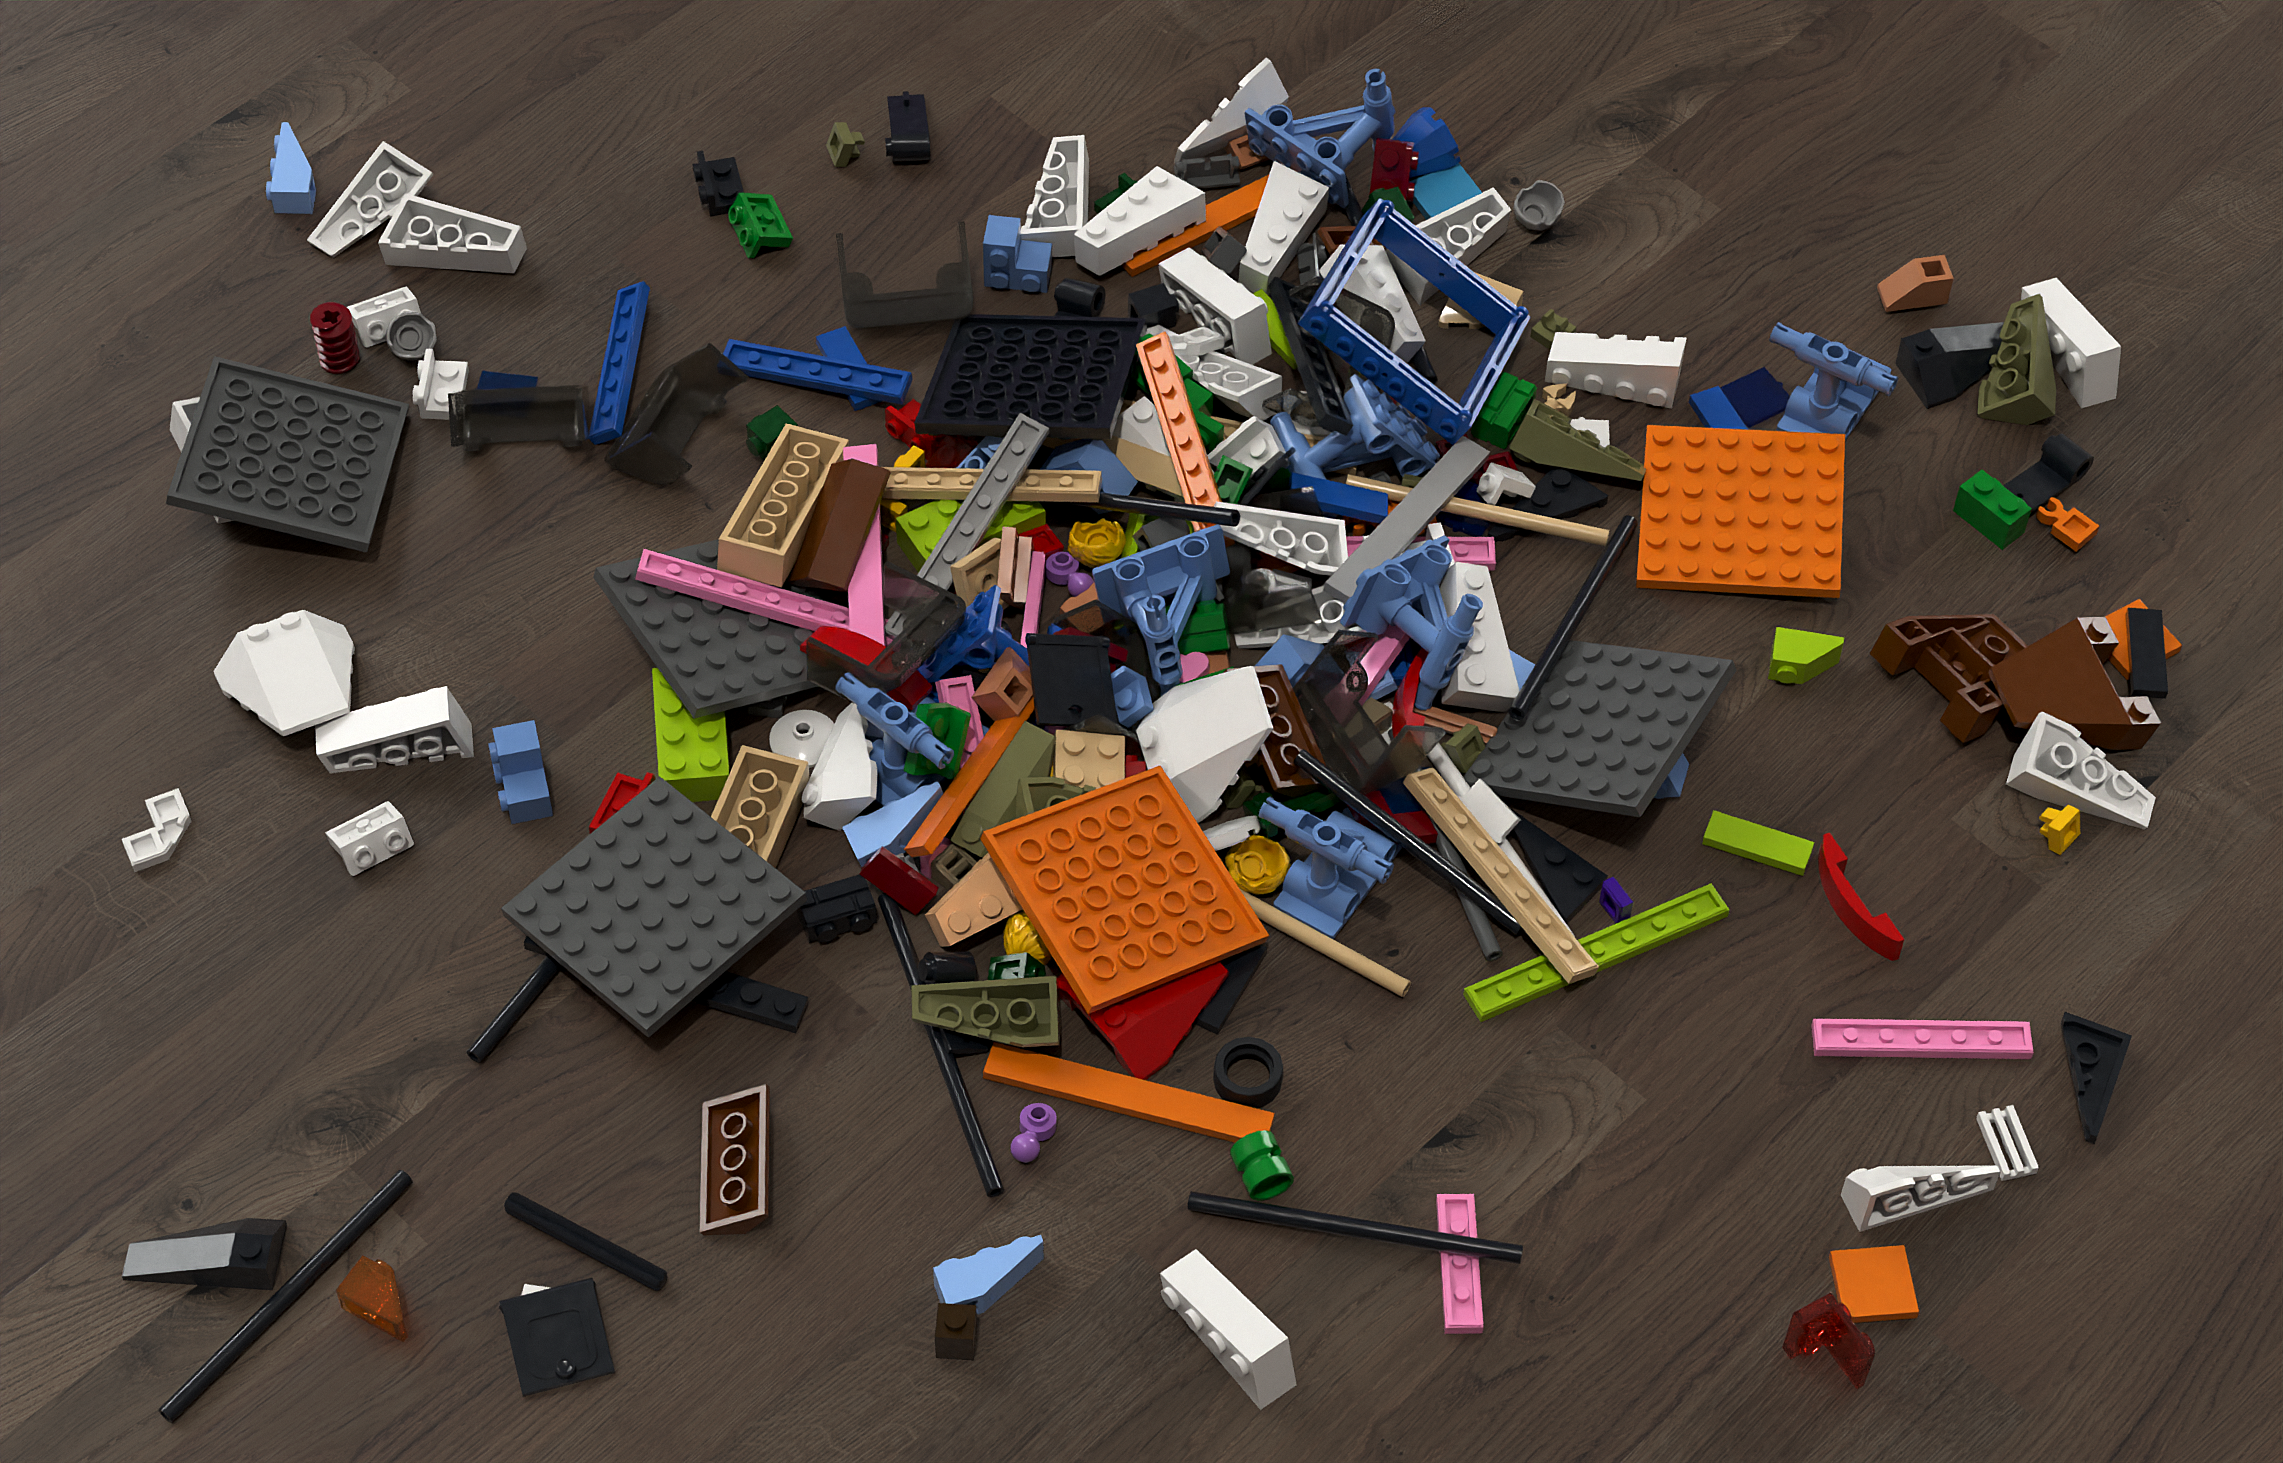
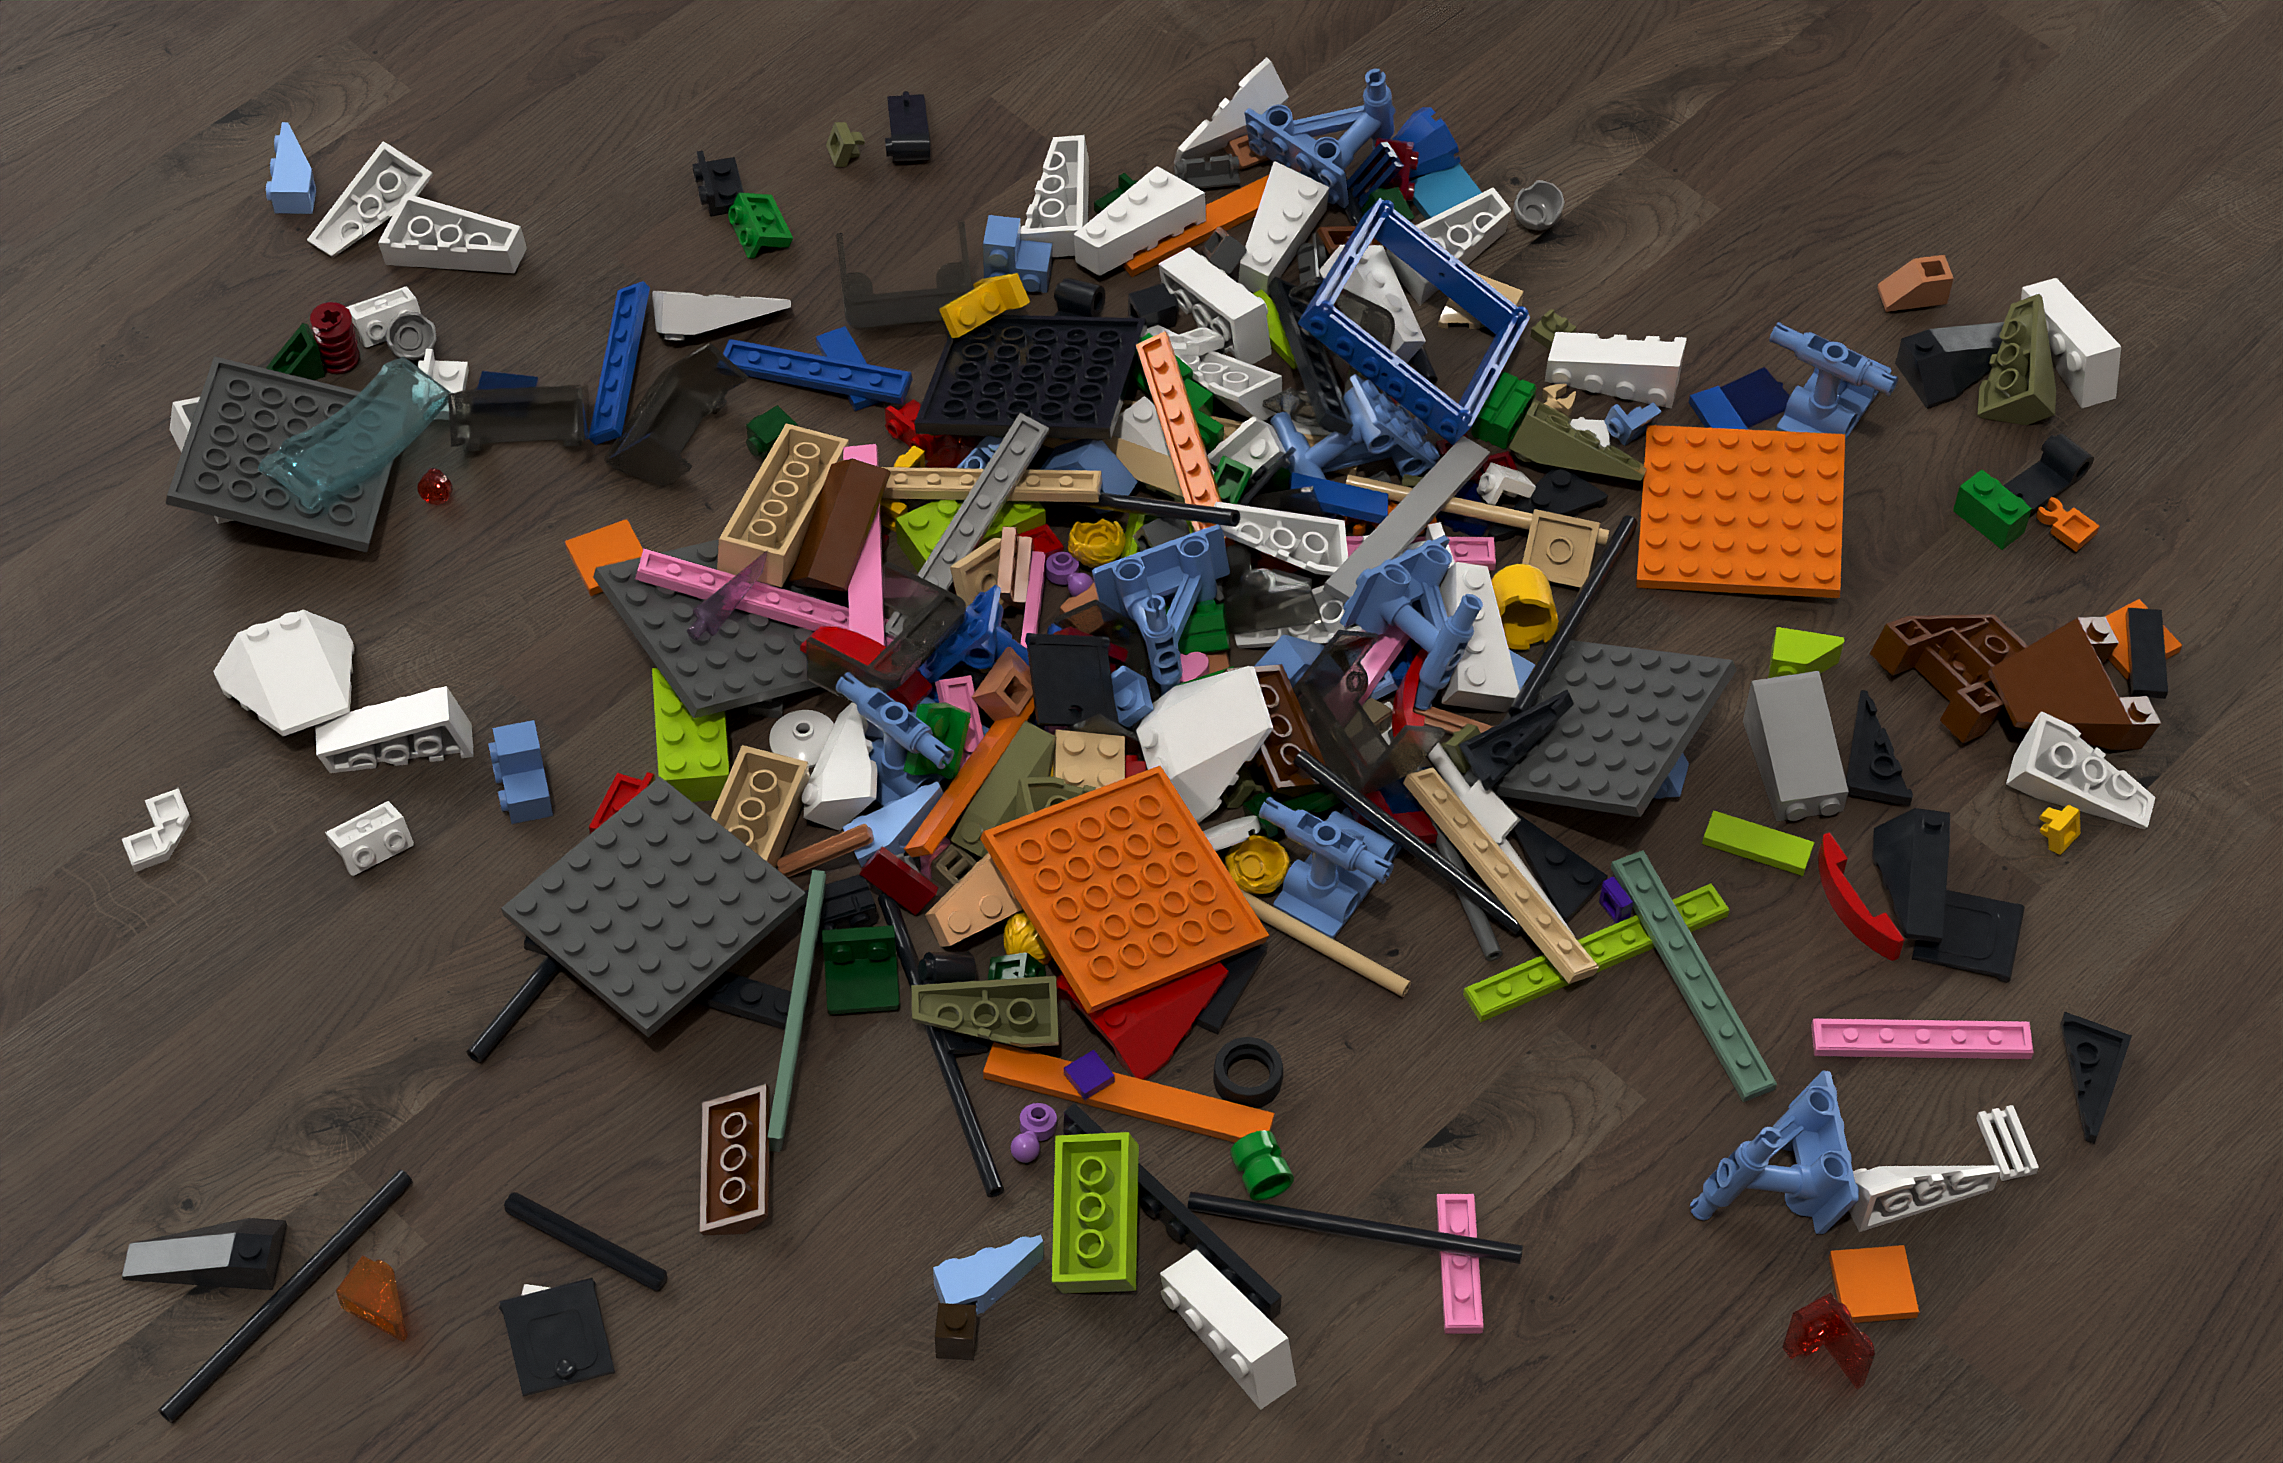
(299, 356): none -> dark green slope
(358, 436): none -> clear light blue windscreen
(434, 487): none -> clear red tile
(601, 548): none -> orange tile
(693, 313): none -> white wedge
(720, 605): none -> clear purple bar
(796, 1011): none -> sand green tile
(825, 850): none -> nougat axle
(860, 969): none -> dark green bracket
(983, 303): none -> yellow bracket
(1089, 1074): none -> dark purple tile
(1095, 1213): none -> lime brick
(1187, 1227): none -> black plate
(1372, 169): none -> dark blue tile
(1501, 746): none -> black wing
(1525, 605): none -> yellow cylinder
(1561, 547): none -> tan plate
(1634, 424): none -> medium blue bracket
(1694, 976): none -> sand green tile
(1795, 746): none -> light grey slope
(1816, 1186): none -> medium blue plate
(1872, 765): none -> black wing
(1914, 868): none -> black wedge
(1977, 936): none -> black container

